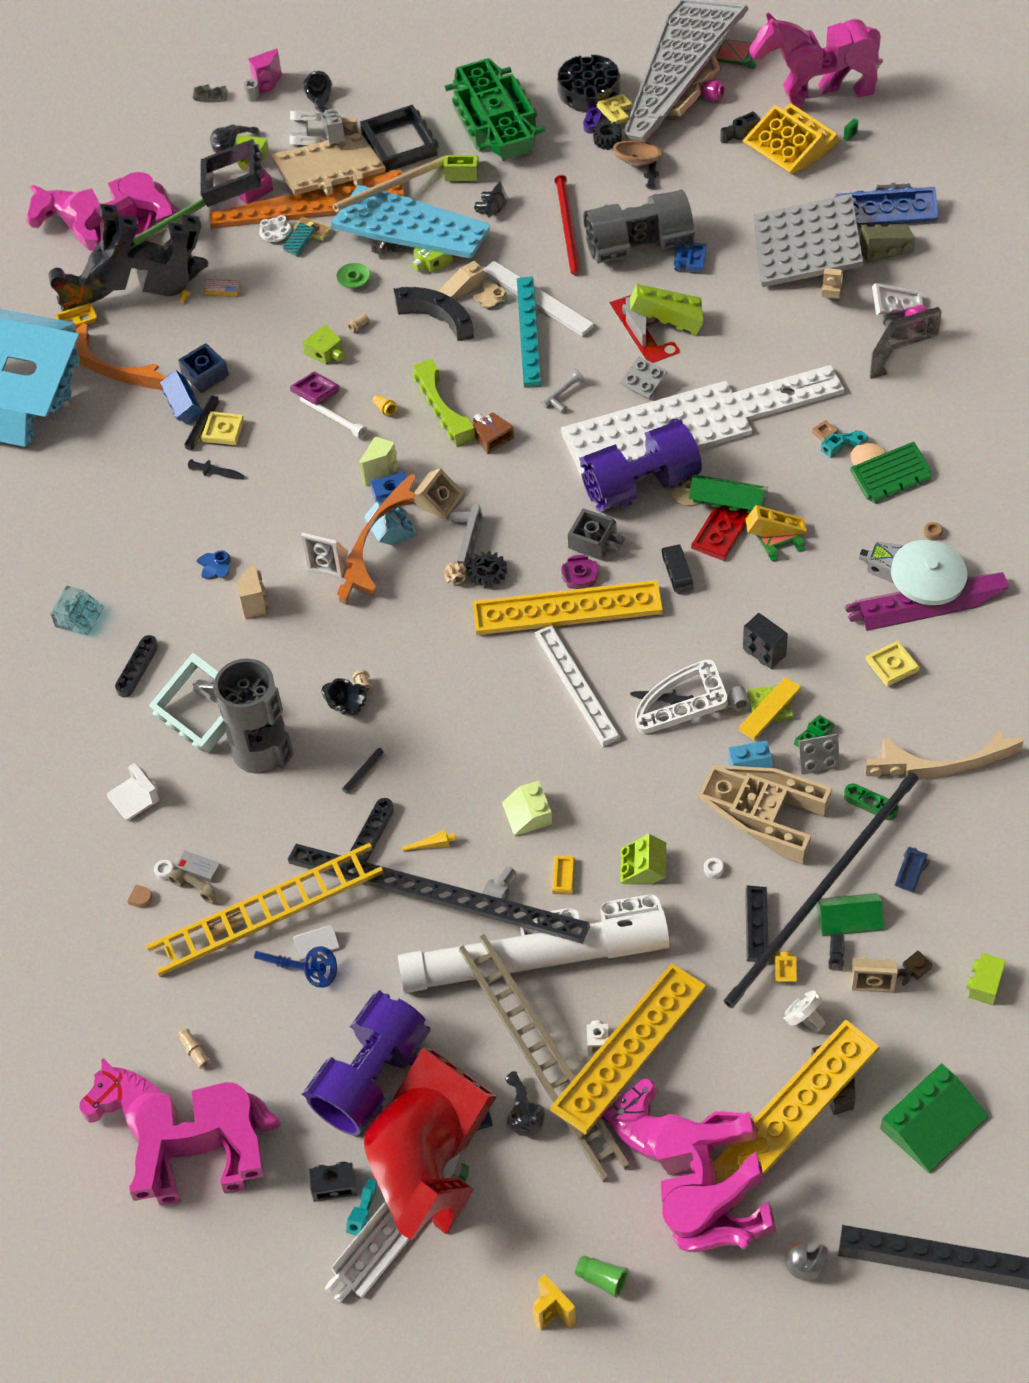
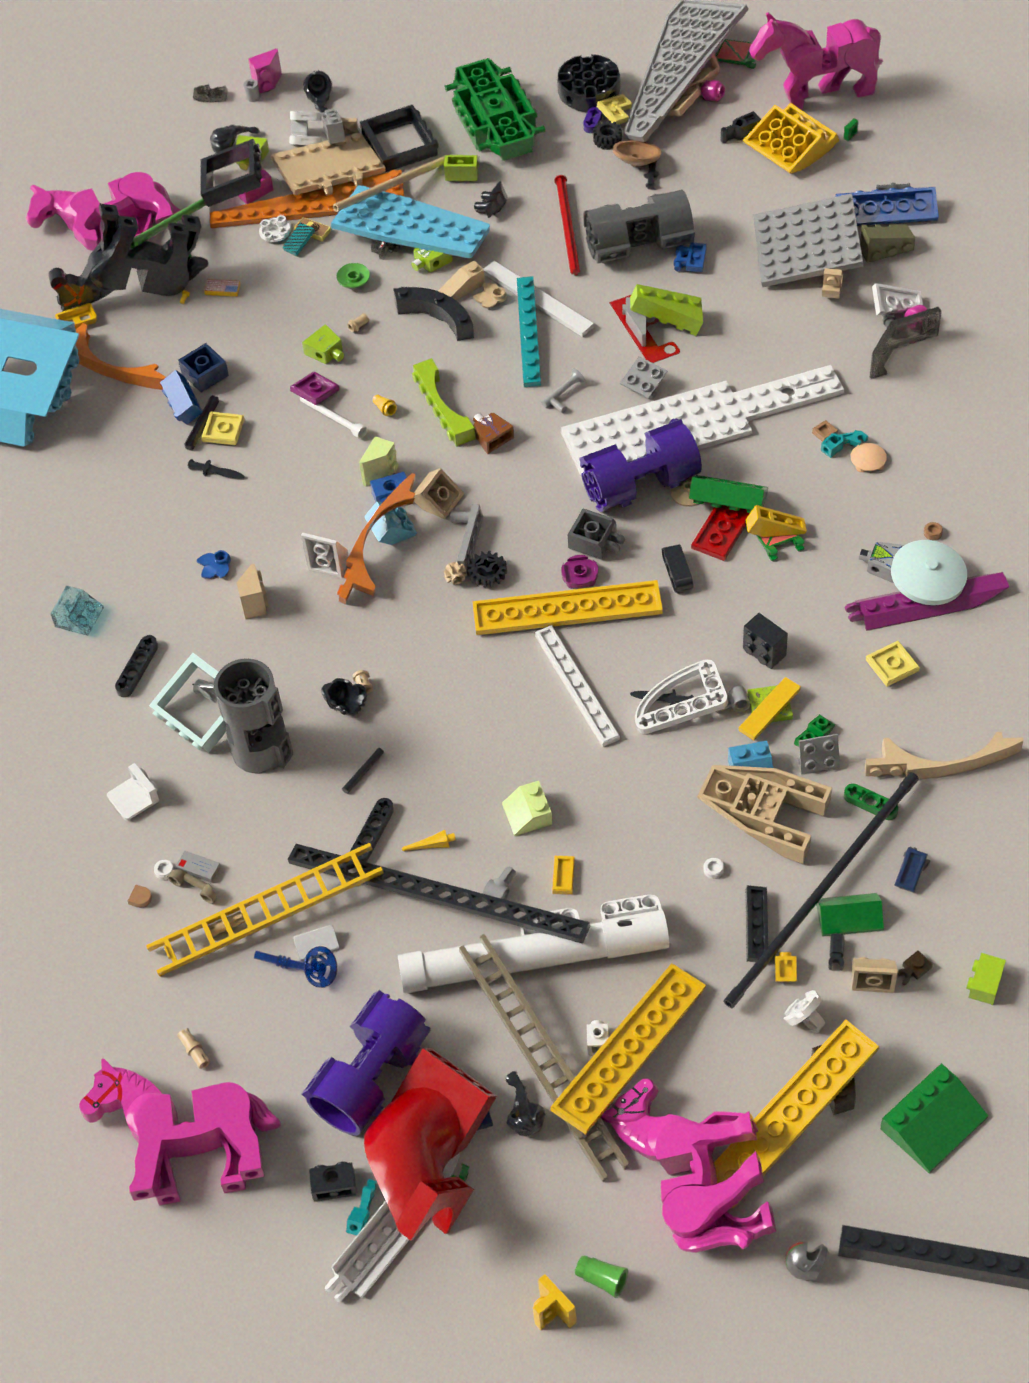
(643, 861): lime slope -> none
(890, 471): green hinge -> none

